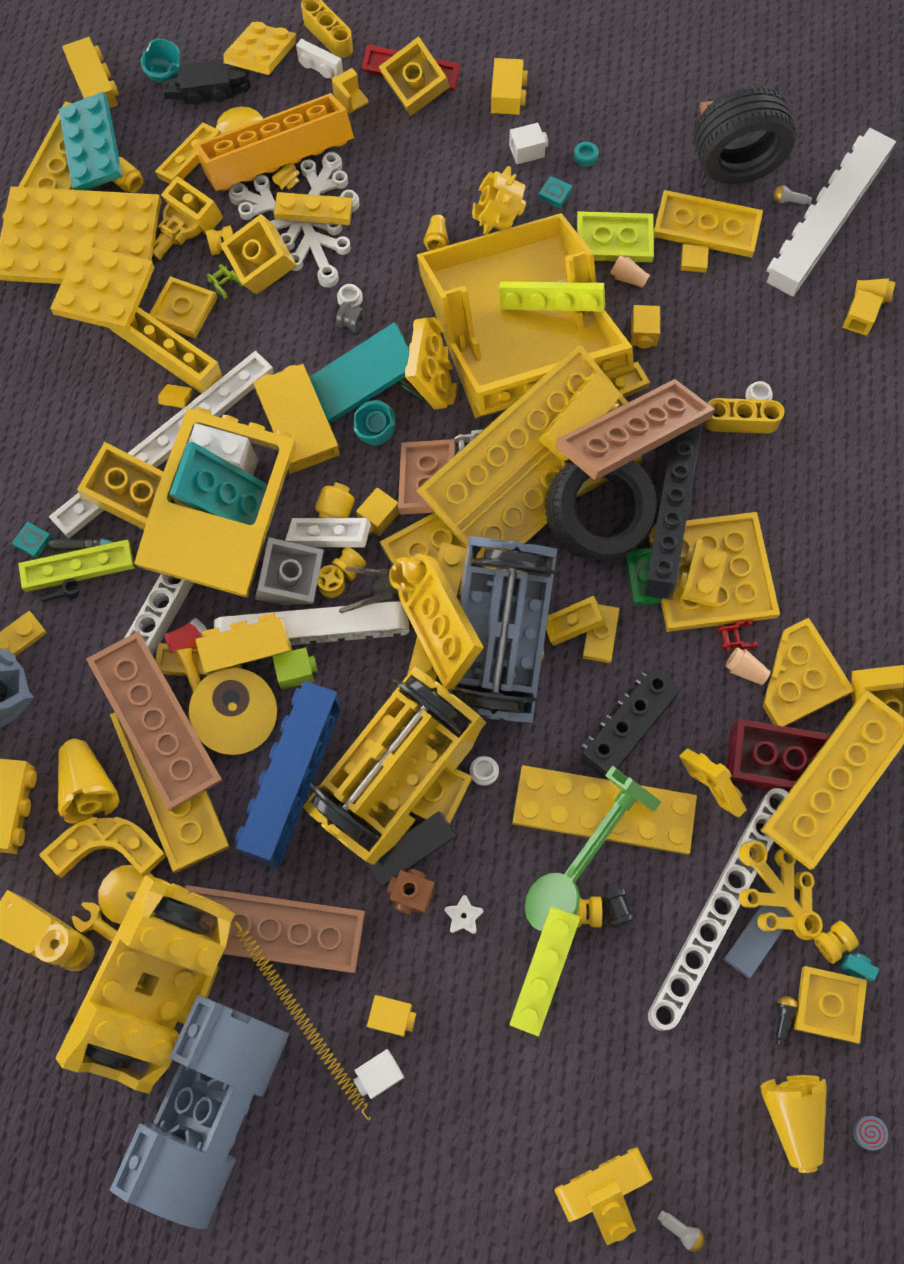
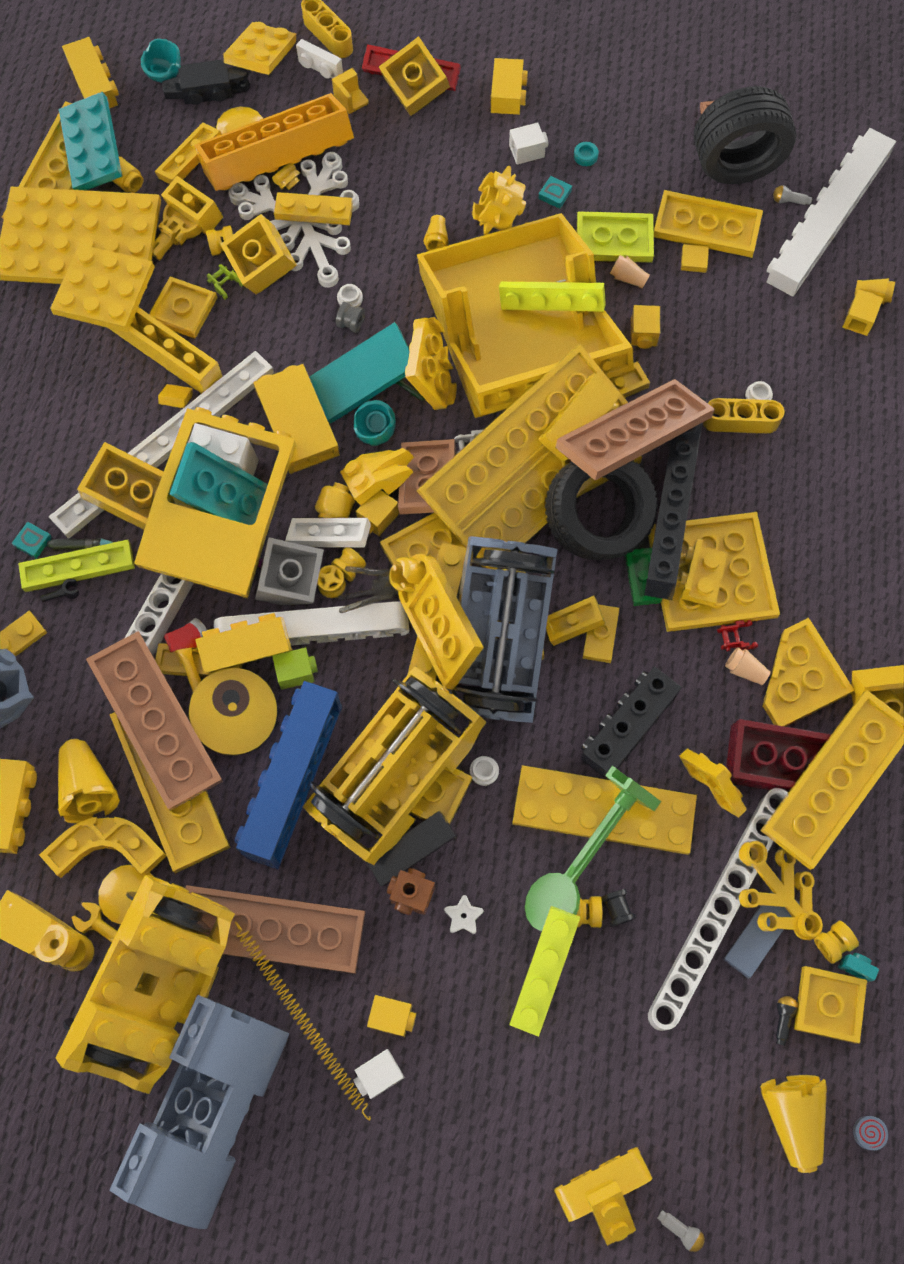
(375, 472): none -> yellow plate

